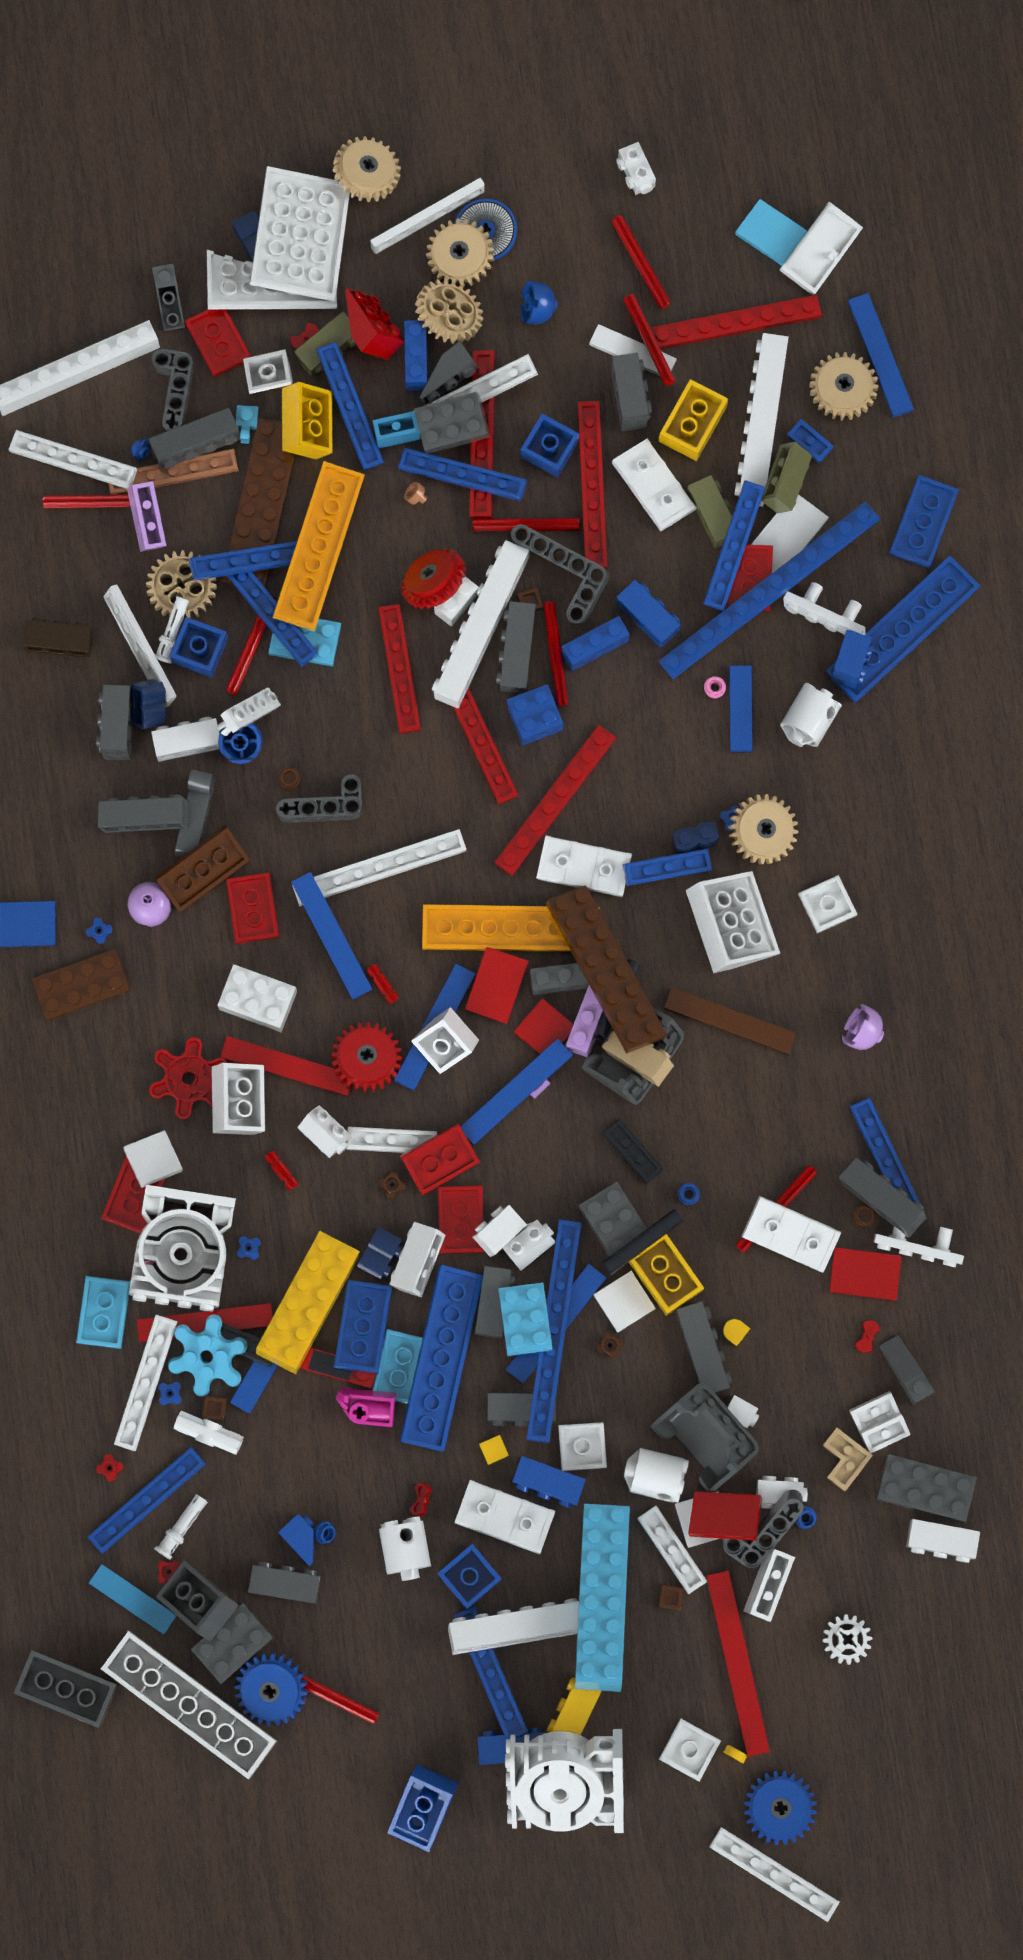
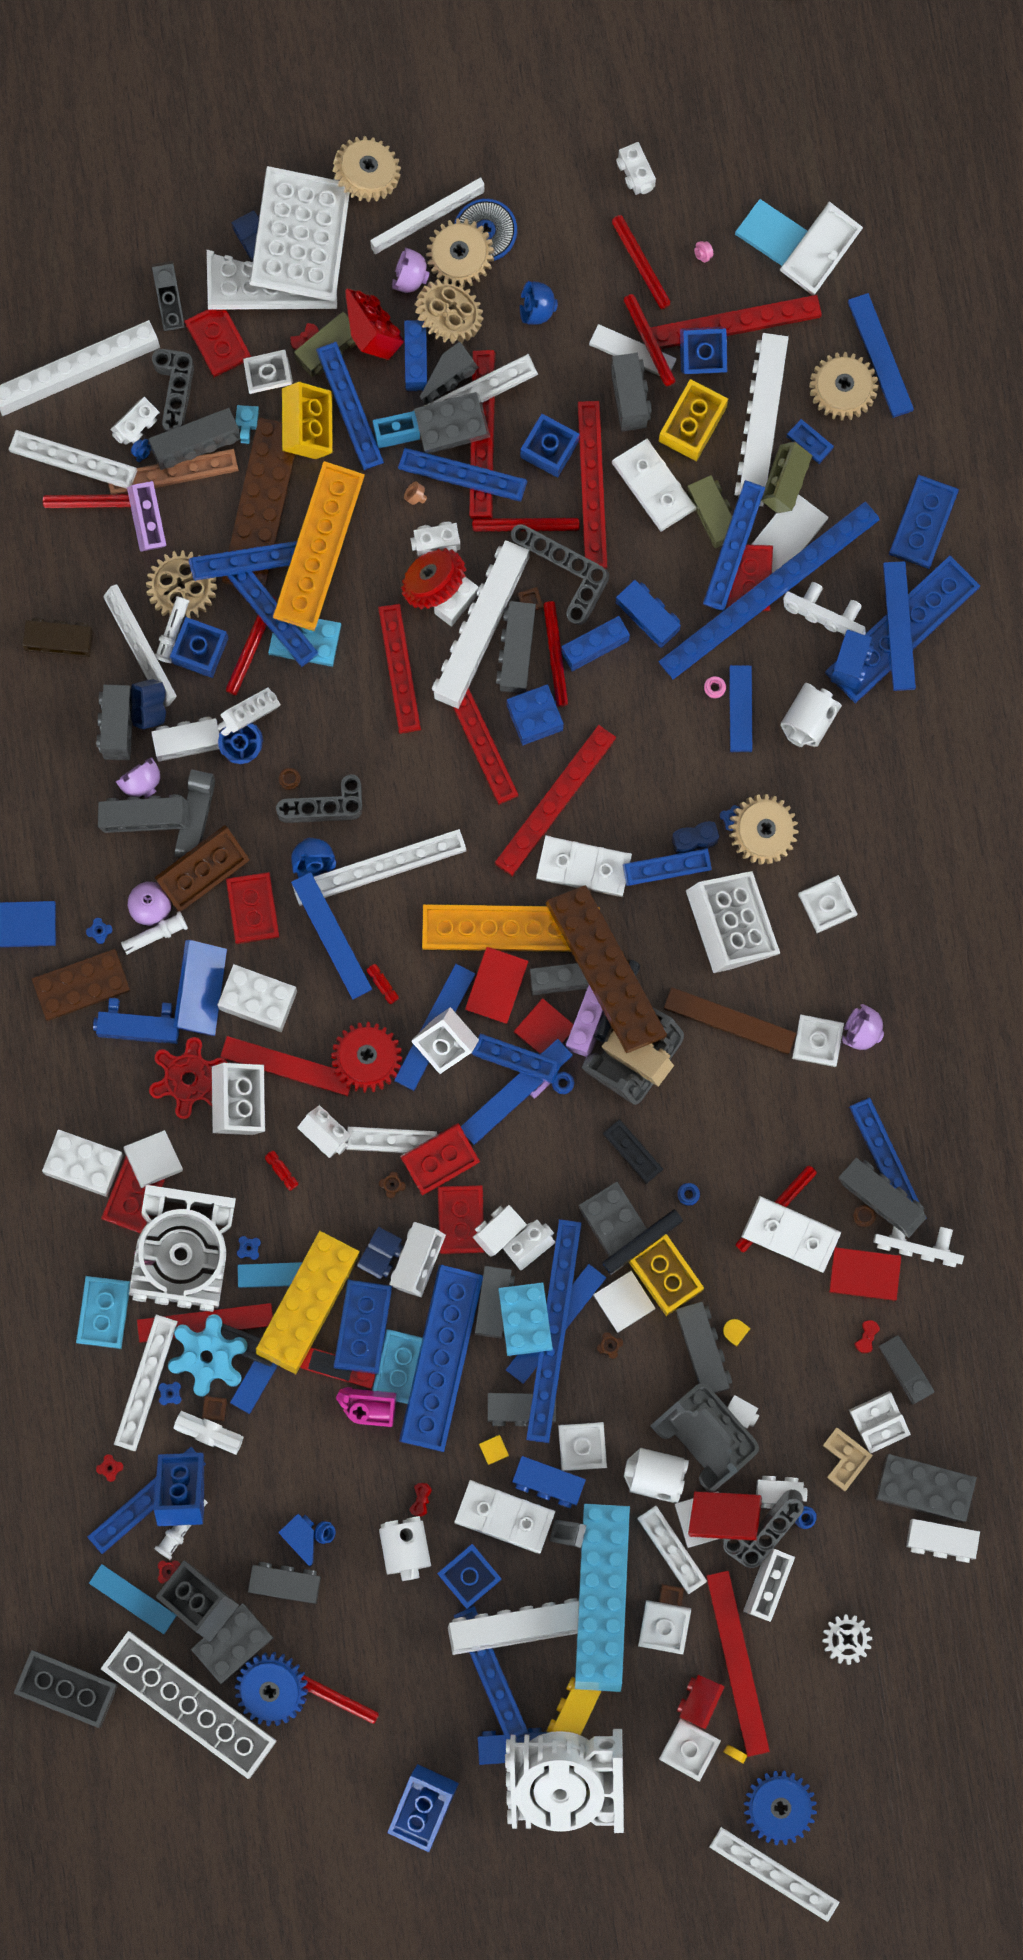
(82, 1163): none -> white brick
(129, 427): none -> white brick
(136, 1027): none -> blue brick
(140, 780): none -> lavender cylinder
(164, 929): none -> white pin
(179, 1489): none -> blue slope
(200, 987): none -> tile
(267, 1274): none -> dark azure tile
(312, 856): none -> blue cylinder
(410, 272): none -> lavender cylinder
(431, 538): none -> white brick
(516, 1058): none -> blue tile
(563, 1076): none -> blue plate
(567, 1533): none -> dark grey tile
(664, 1627): none -> white tile
(700, 1701): none -> red slope
(703, 251): none -> bright pink plate
(703, 350): none -> blue brick
(818, 1040): none -> white tile
(899, 626): none -> blue tile

